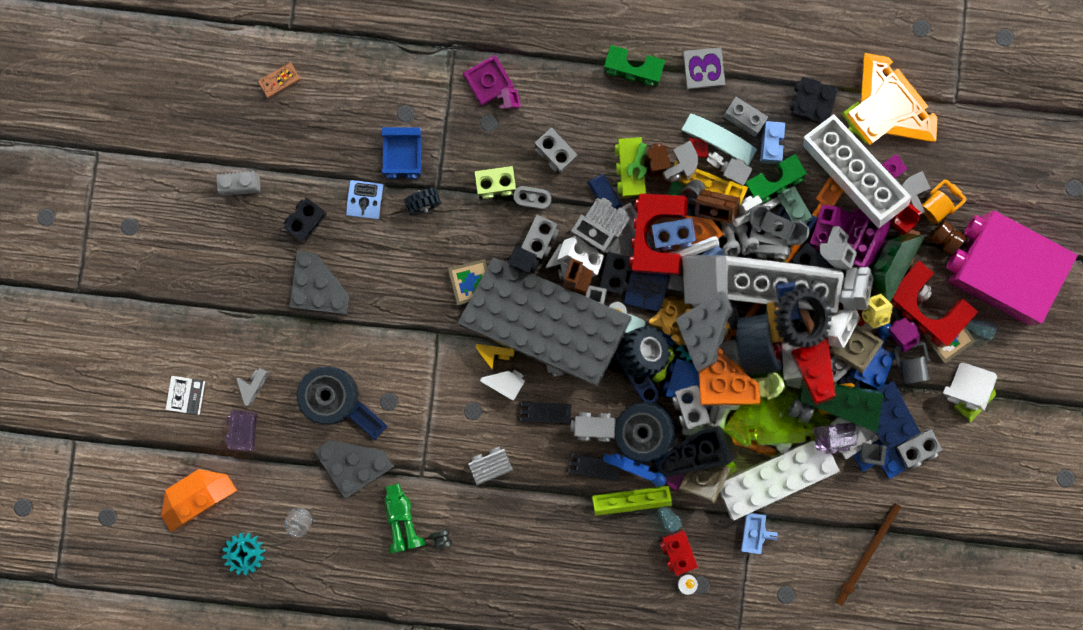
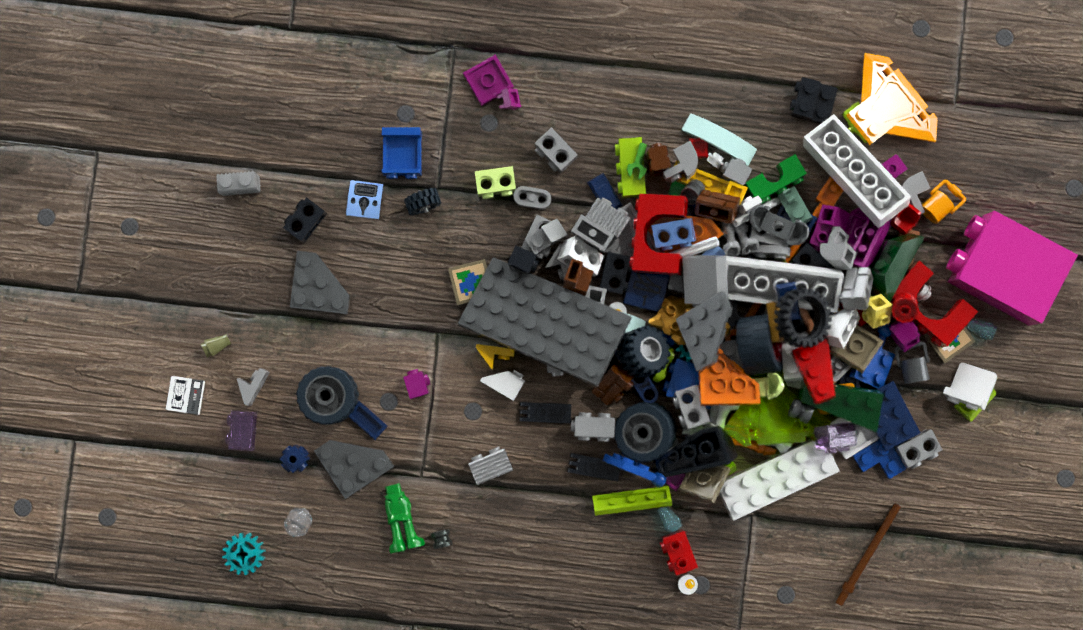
(194, 496): orange wedge -> none
(215, 345): none -> olive cone
(279, 80): nougat tile -> none
(301, 458): none -> dark blue brick
(417, 383): none -> magenta brick
(546, 236): none -> light grey slope
(613, 384): none -> reddish brown brick
(648, 73): green arch -> none
(704, 68): light grey tile -> none
(745, 116): light grey brick -> none
(755, 533): light blue plate -> none
(772, 134): light blue brick -> none
(873, 453): dark grey panel -> none
(905, 307): none -> red wheel
(947, 237): reddish brown wheel -> none

